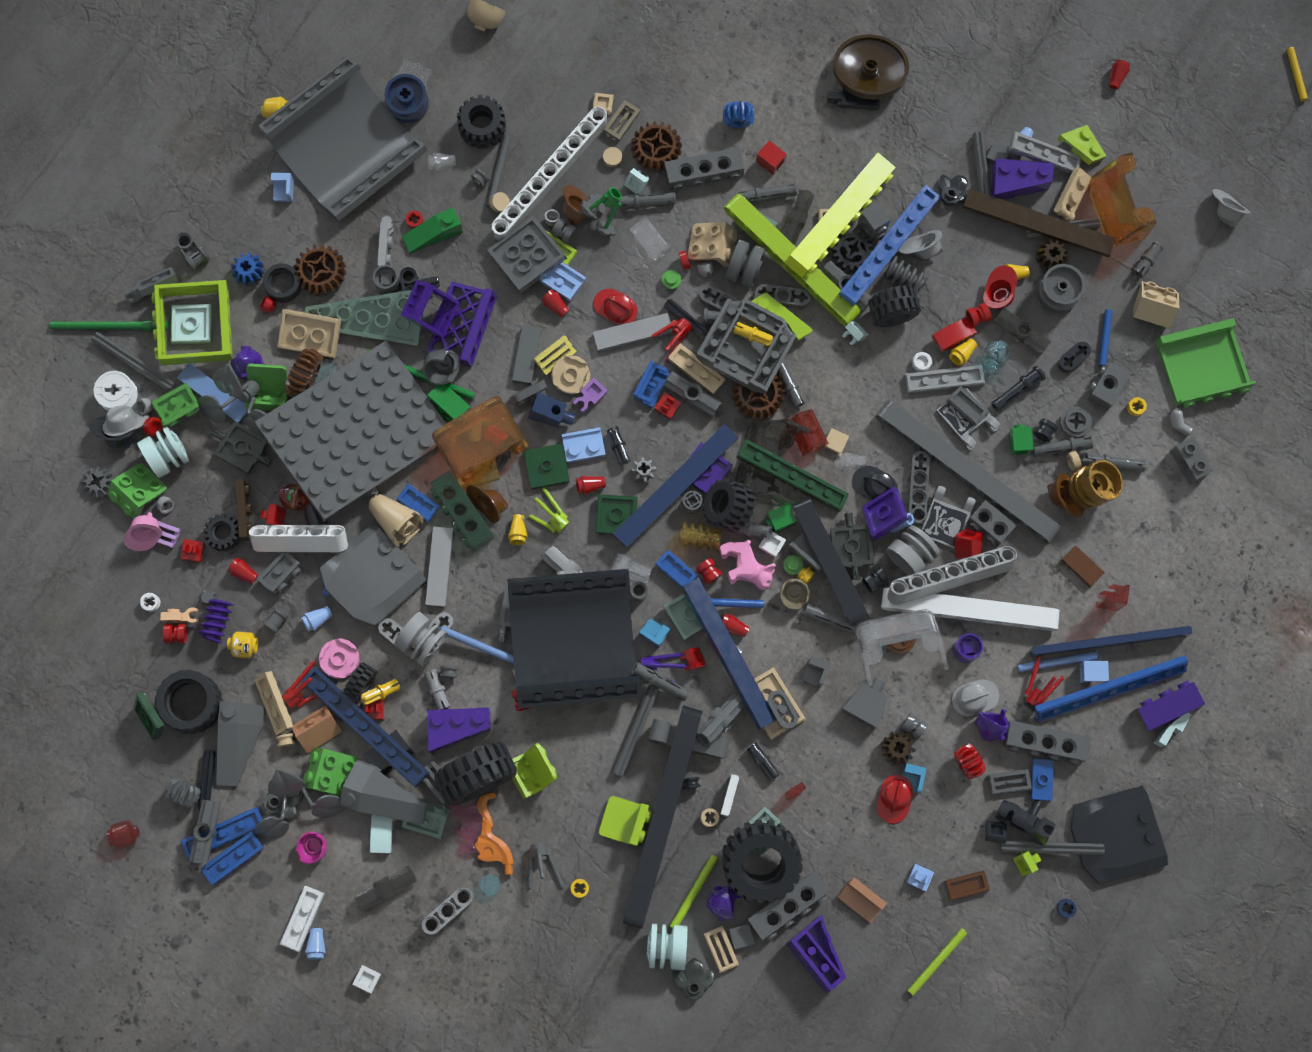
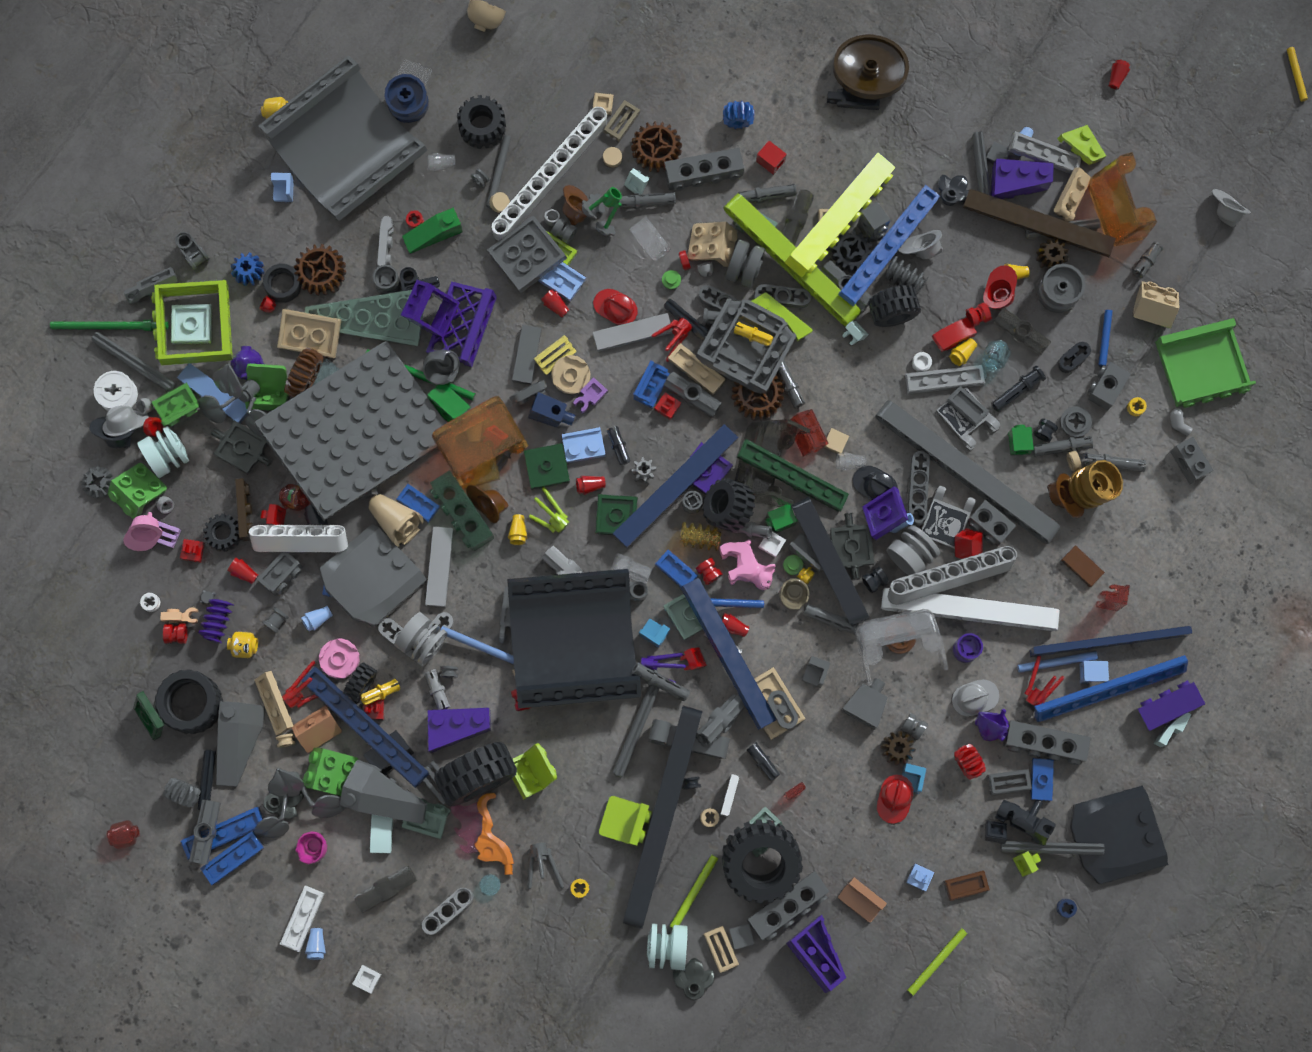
(722, 902): dark purple helmet -> none

